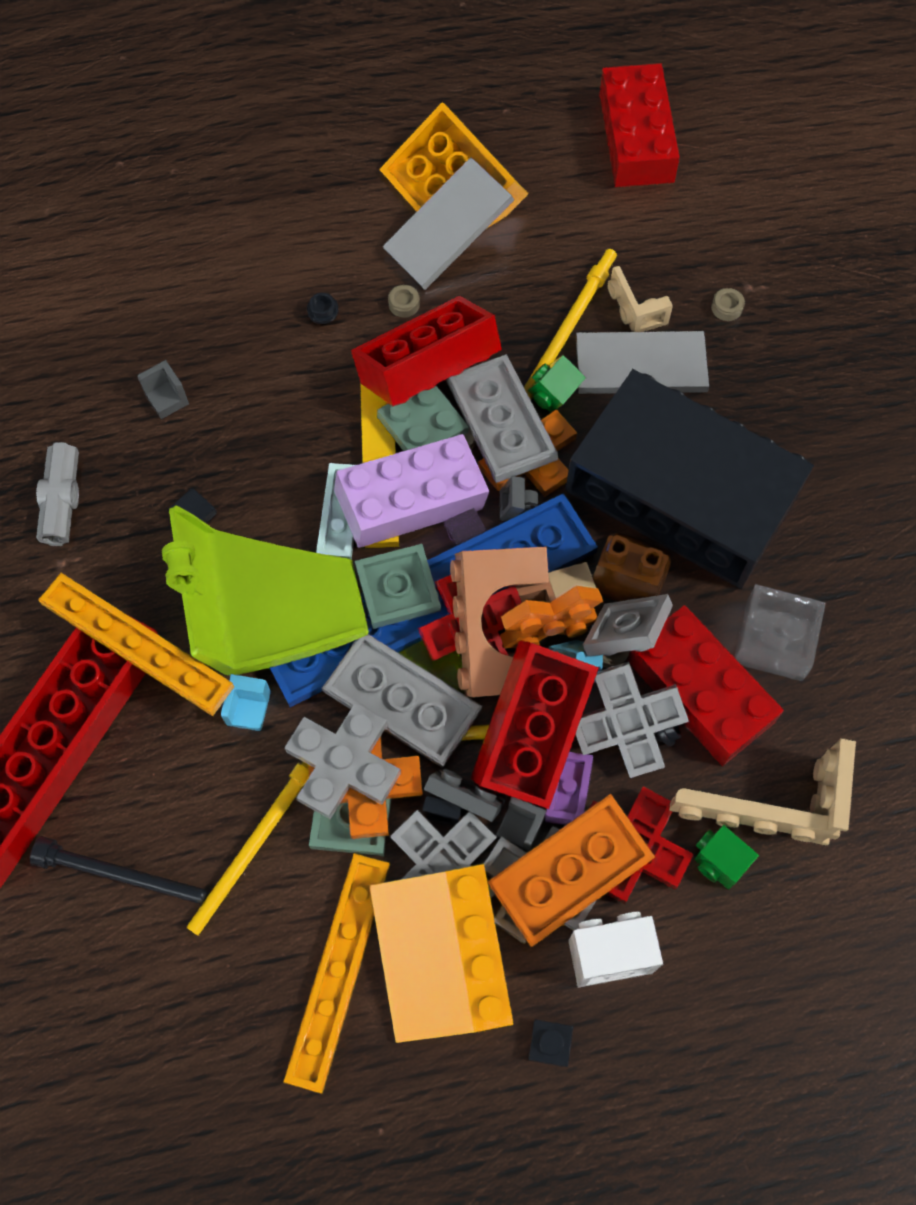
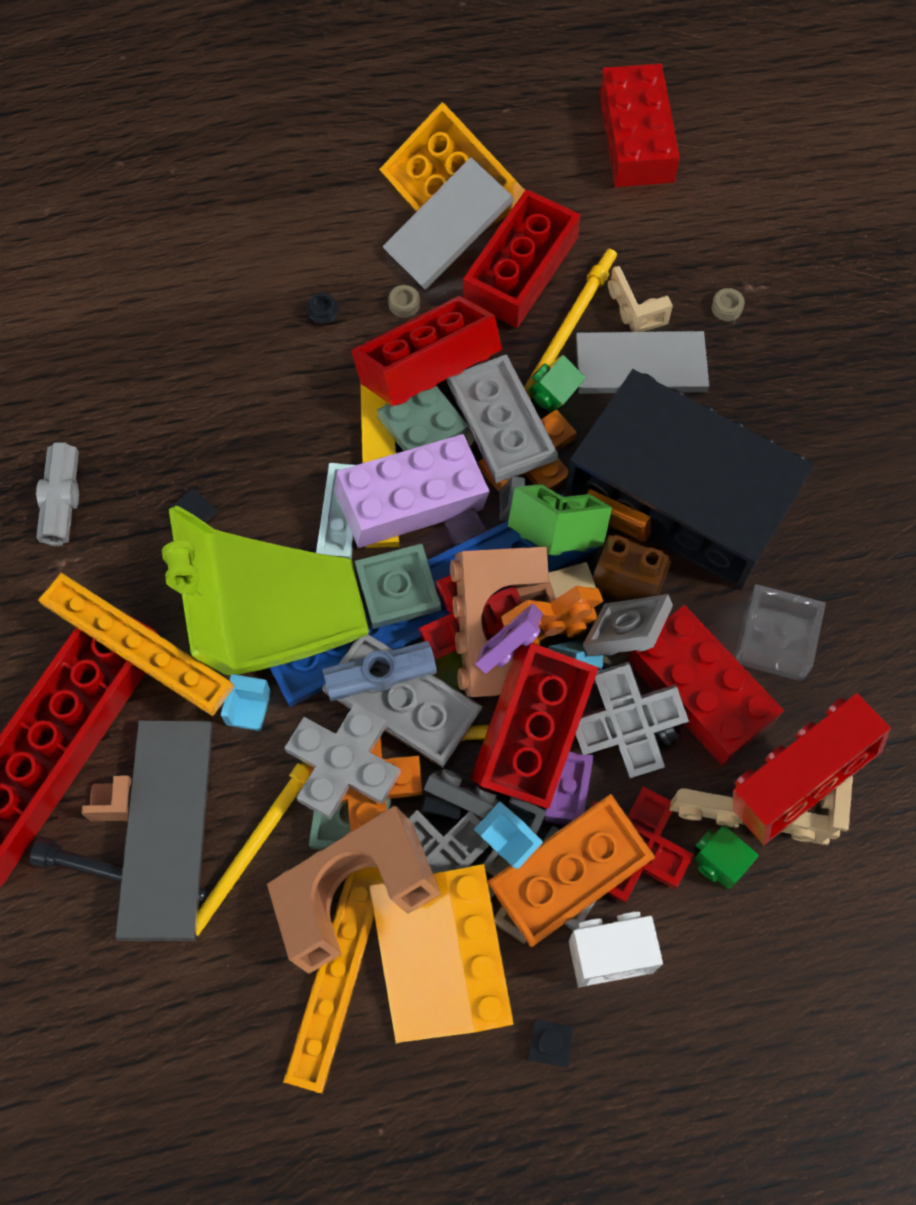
(109, 800): none -> nougat panel
(163, 389): dark grey panel -> none
(165, 832): none -> dark grey tile
(306, 891): none -> nougat arch
(403, 665): none -> sand blue piece
(501, 646): none -> medium lavender plate
(508, 835): none -> medium azure panel
(521, 257): none -> red brick
(557, 520): none -> bright green brick
(626, 519): none -> orange tile
(809, 767): none -> red brick

